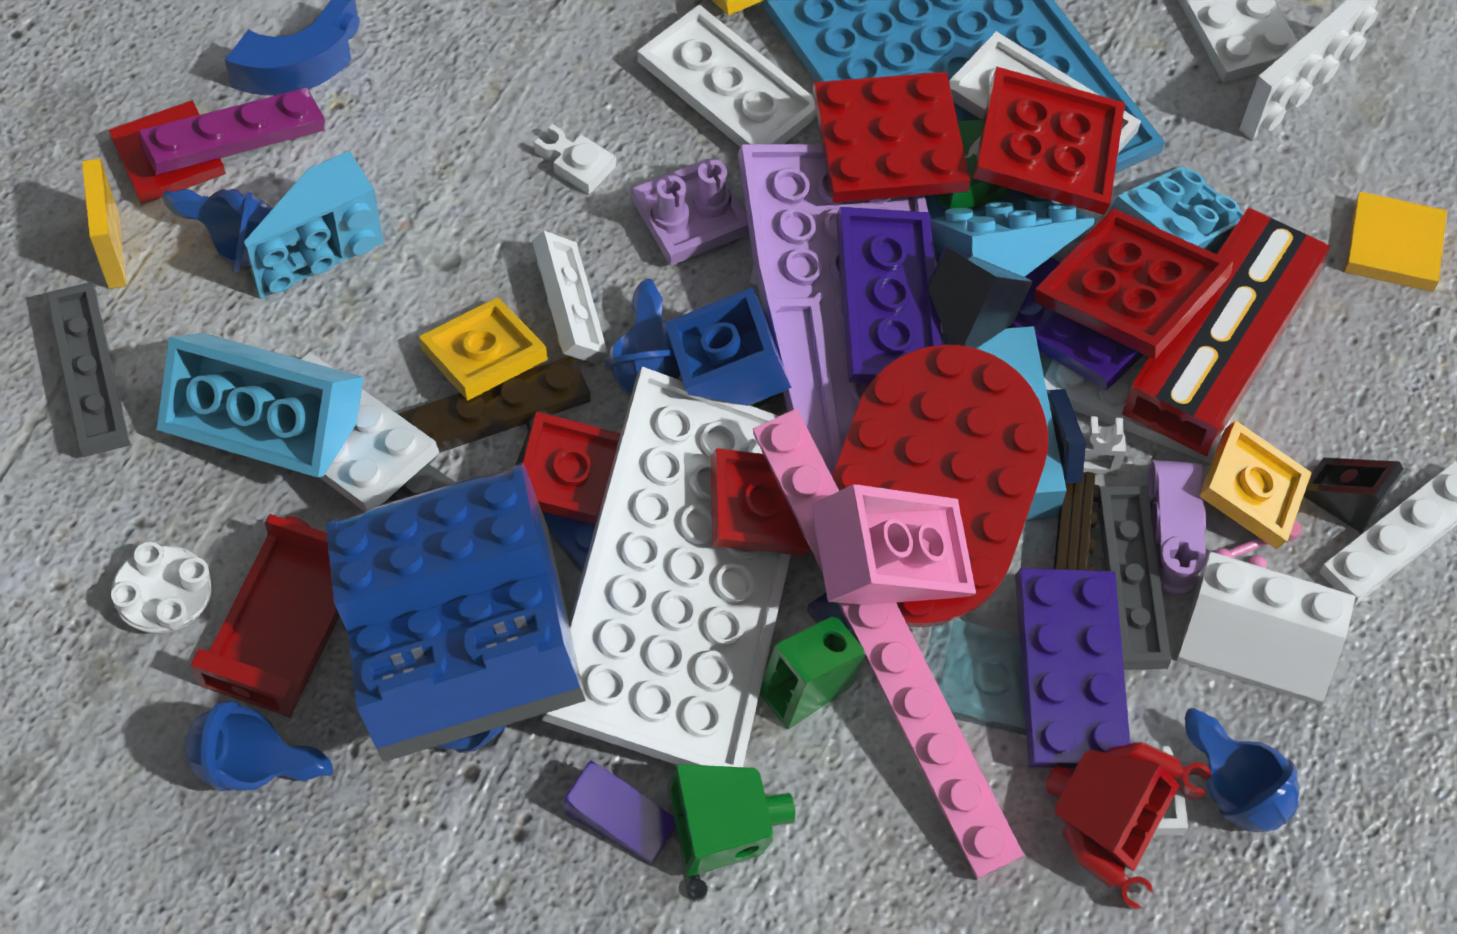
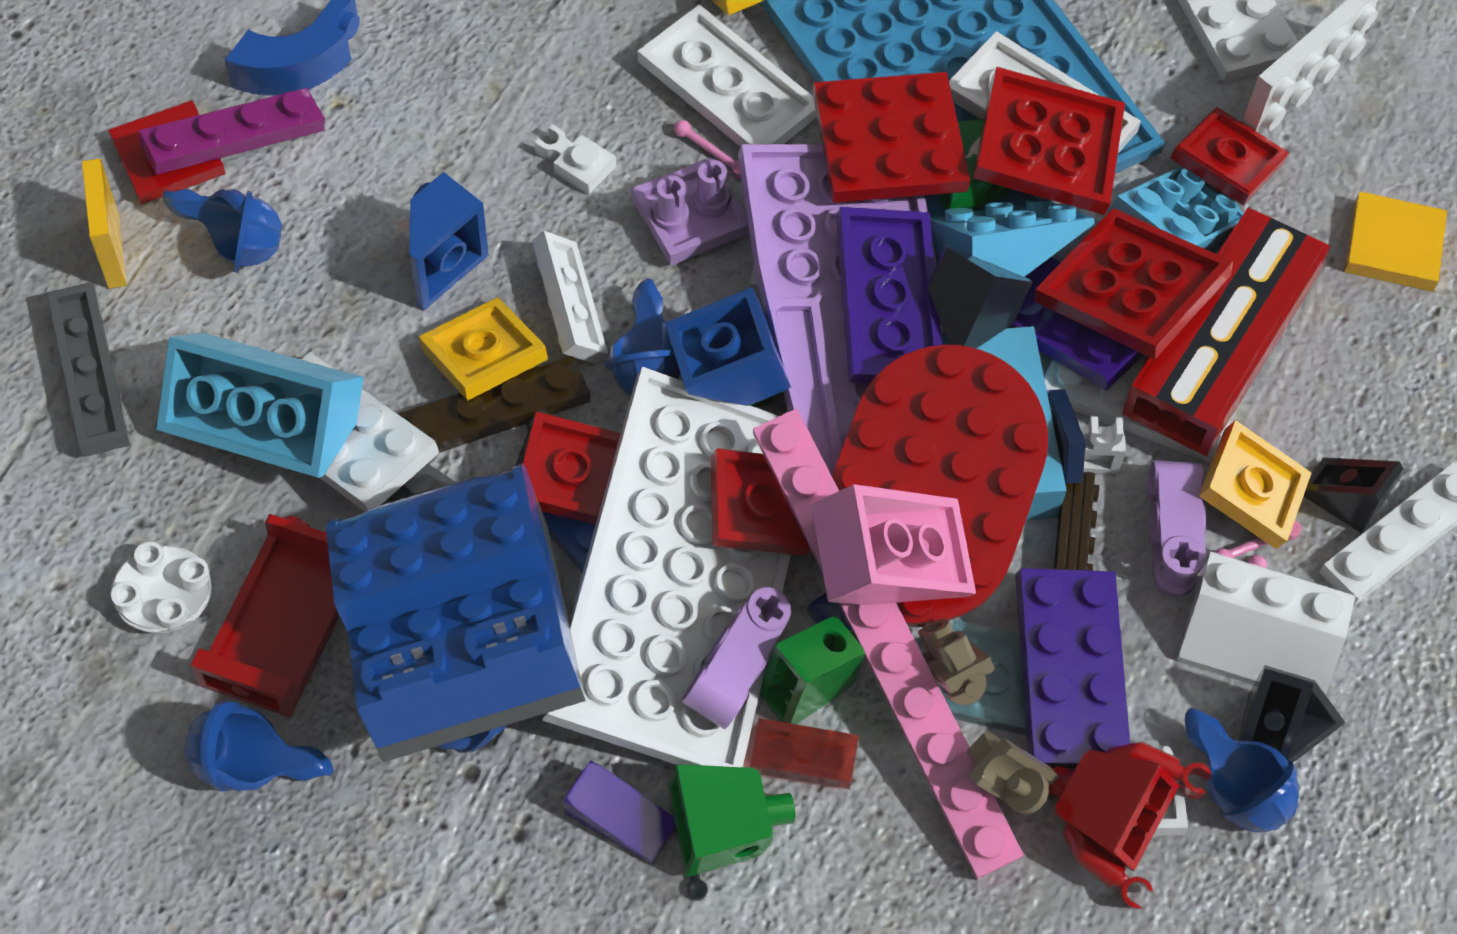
(315, 226): medium azure slope -> none
(445, 237): none -> blue slope
(683, 129): none -> bright pink hinge
(738, 657): none -> lavender piece
(804, 753): none -> clear red plate
(955, 662): none -> dark tan hips
(1010, 773): none -> dark tan hips
(1133, 556): dark grey plate -> none
(1229, 155): none -> red plate
(1288, 713): none -> black slope

